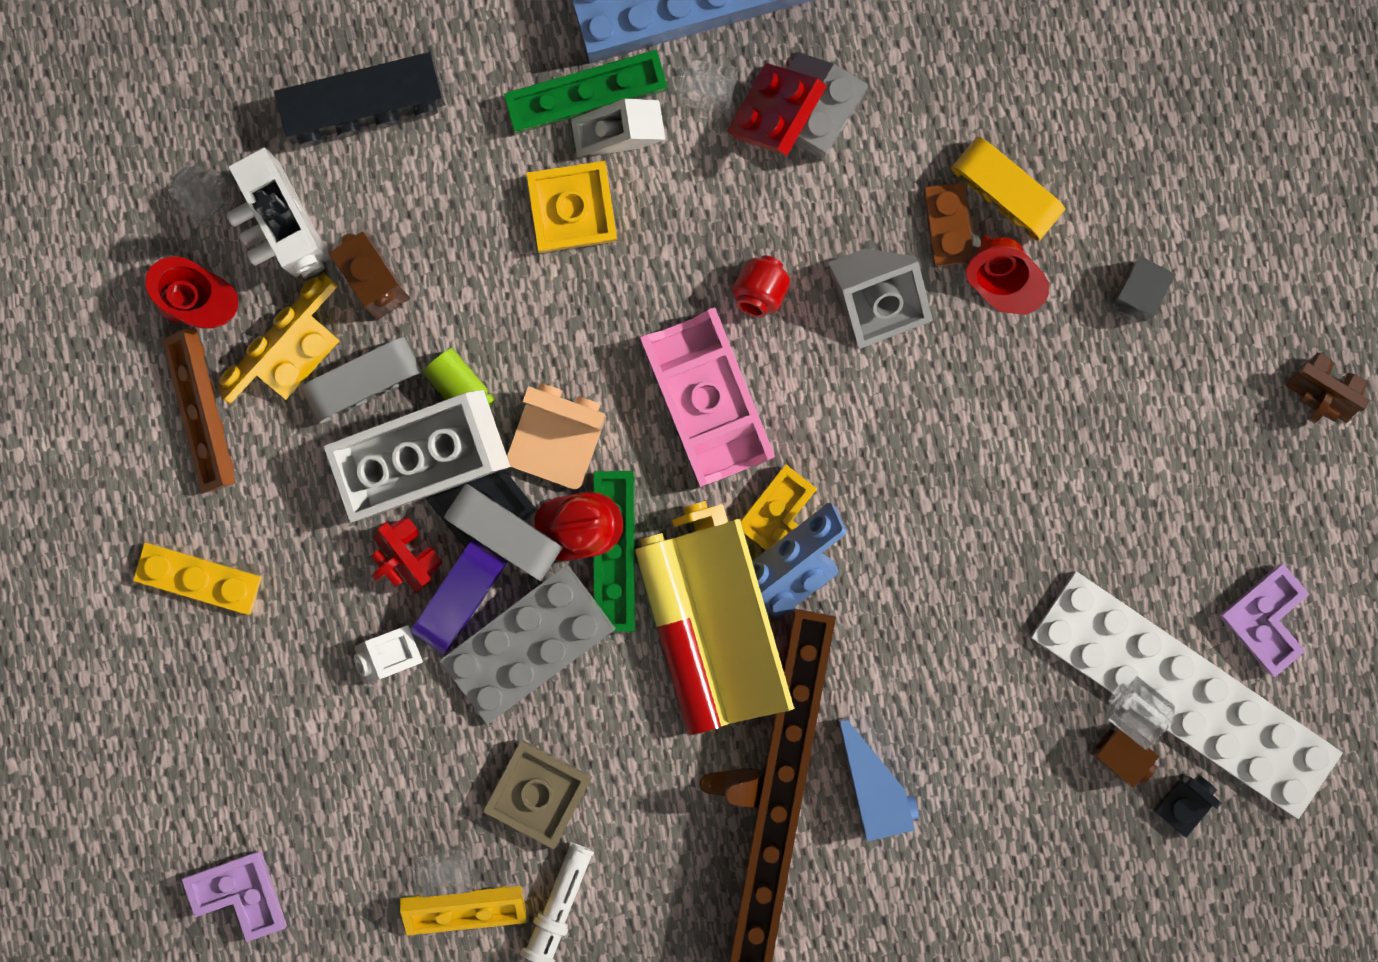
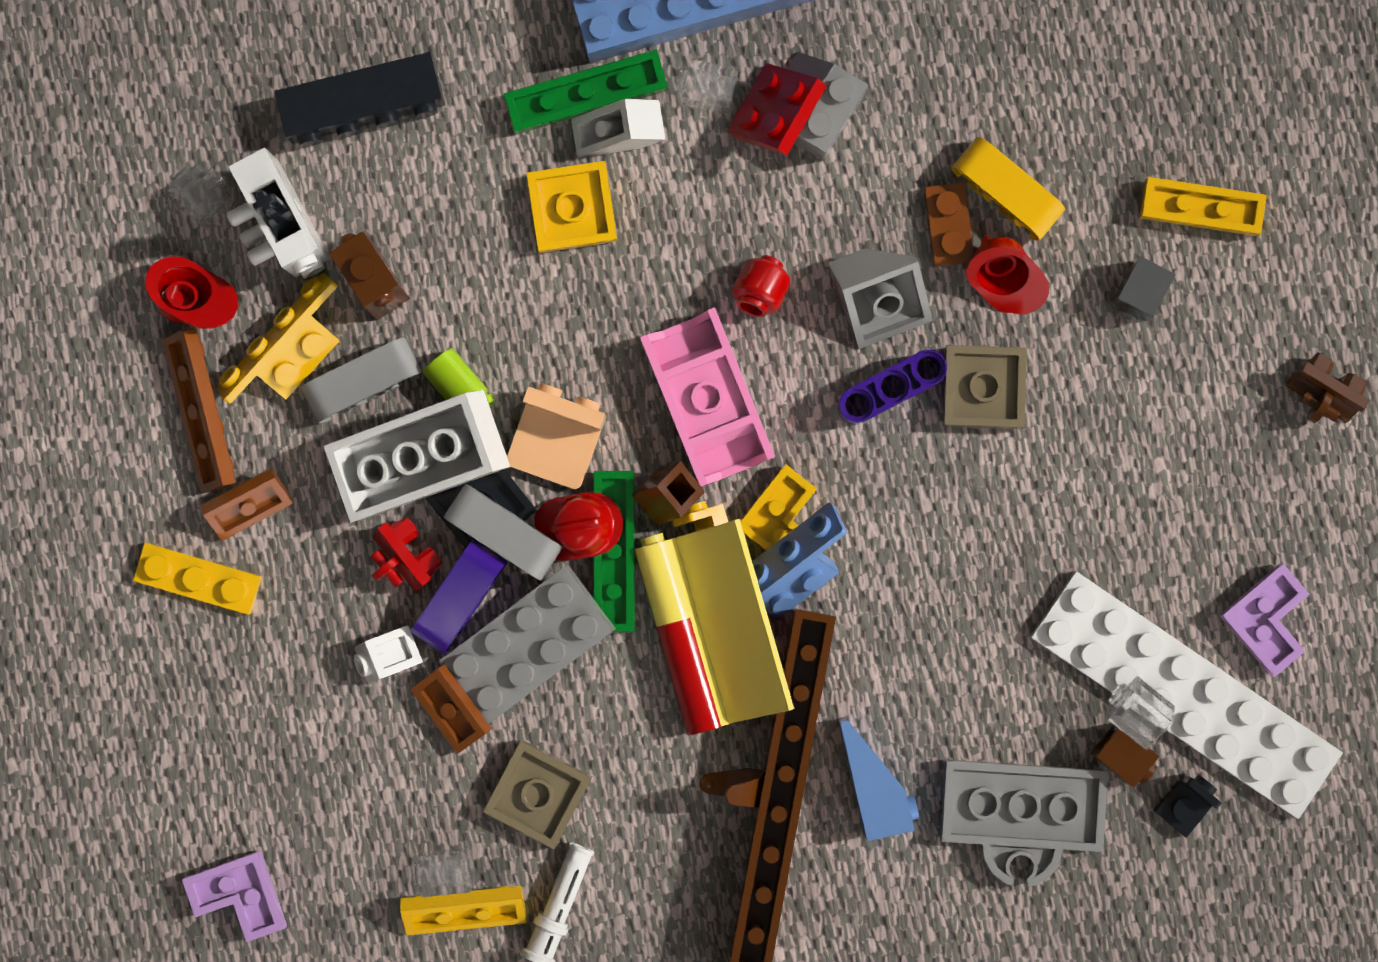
(246, 504): none -> dark orange plate
(451, 709): none -> dark orange plate
(668, 493): none -> reddish brown brick
(905, 373): none -> dark purple beam
(985, 387): none -> dark tan plate
(1023, 813): none -> light grey plate
(1202, 206): none -> yellow plate

